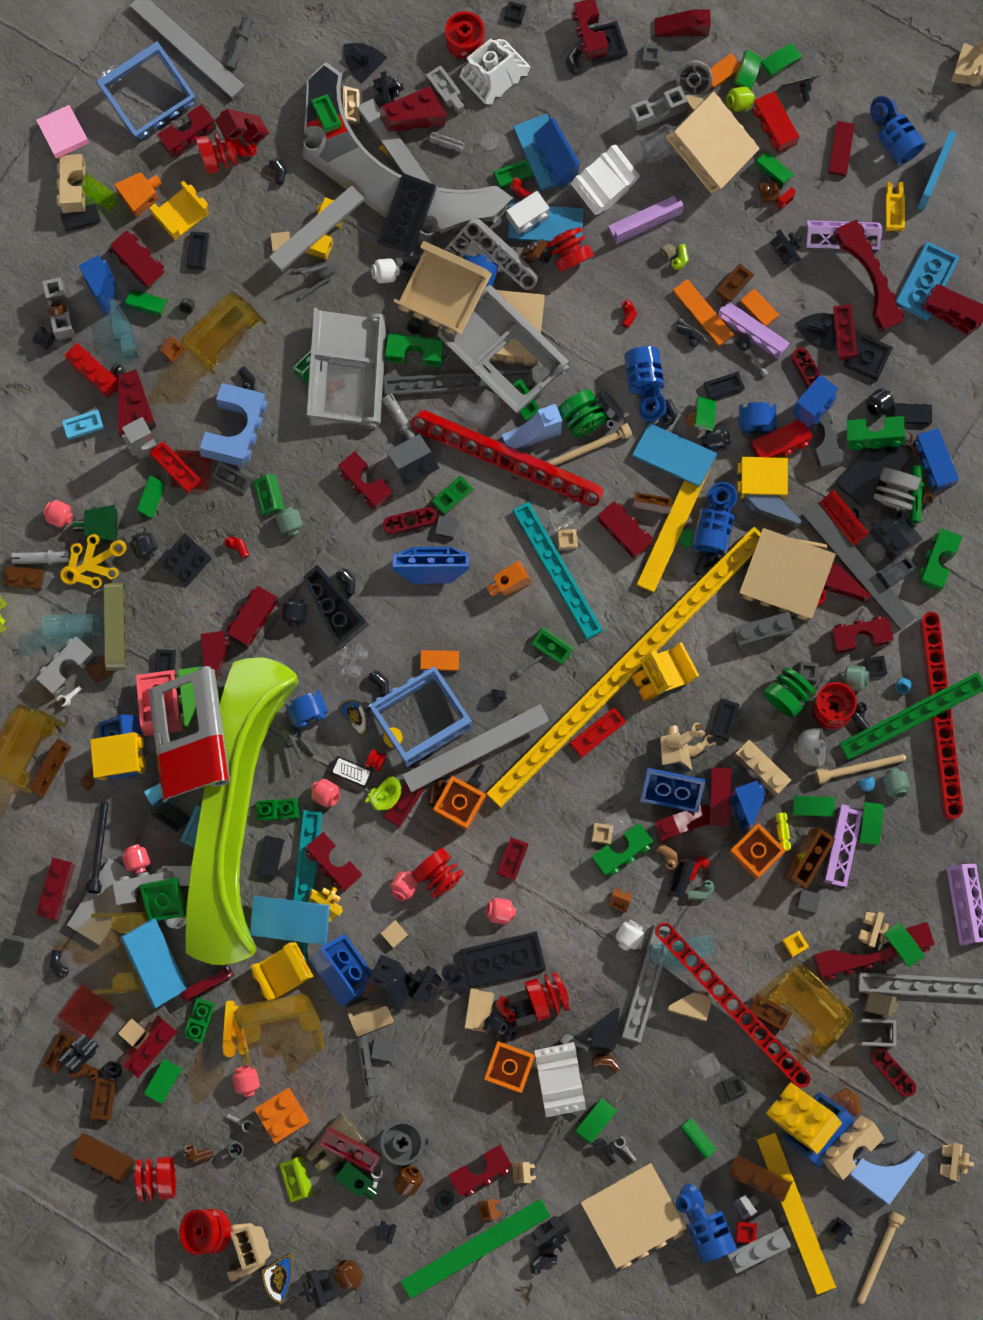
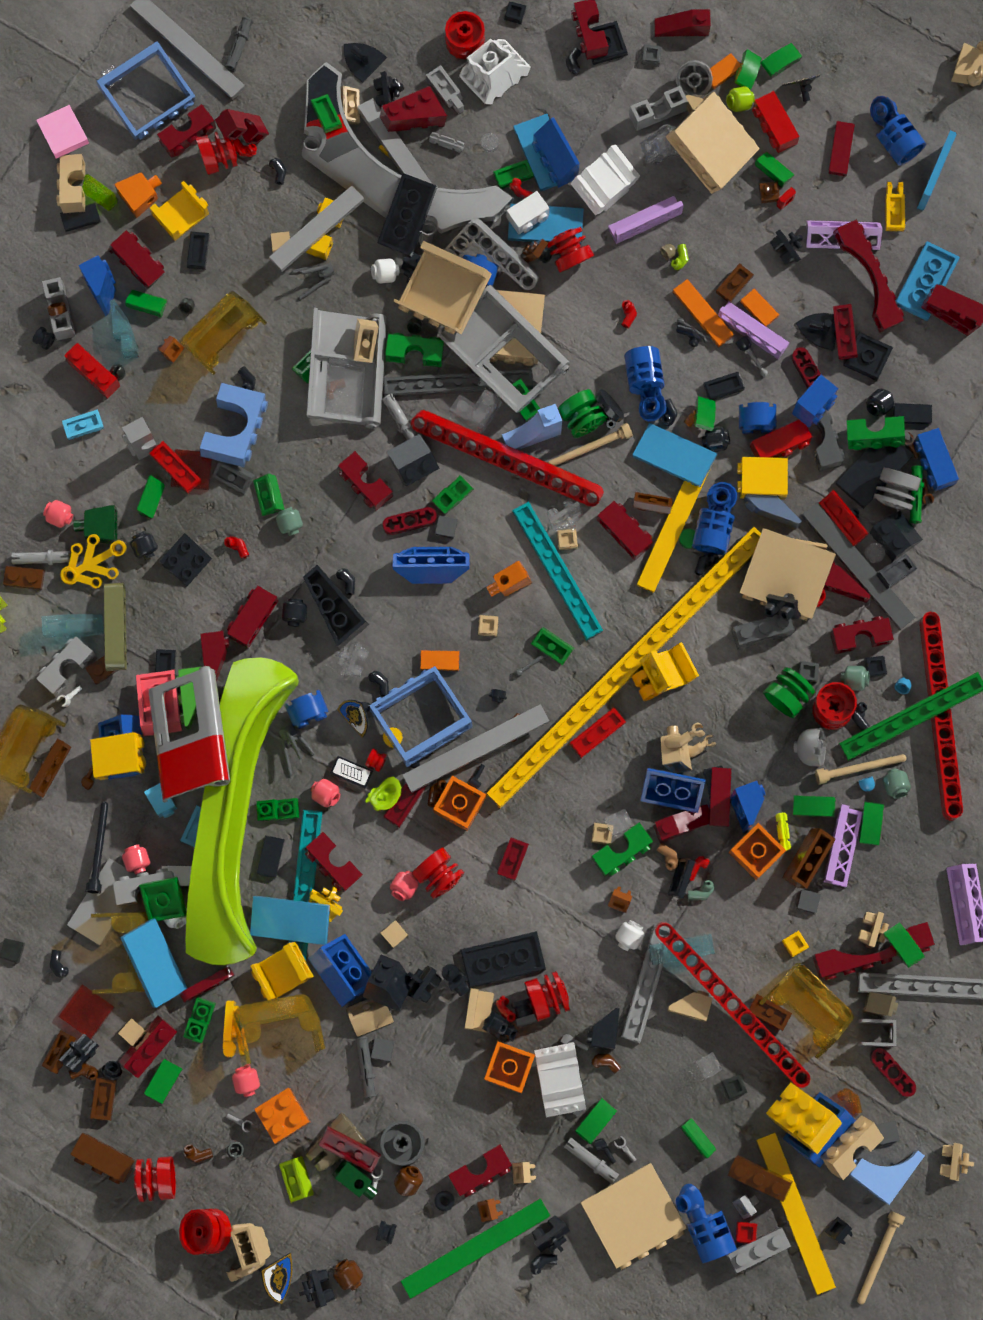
(55, 889): dark red brick -> none
(132, 401): dark red wedge -> none
(170, 815): black tile -> none
(365, 340): none -> tan slope
(488, 625): none -> tan tile
(500, 911): coral head -> none
(591, 1160): none -> light grey pin
(725, 719): black tile -> none
(755, 760): tan arch -> none
(783, 606): none -> black hips
(933, 574): green arch -> none

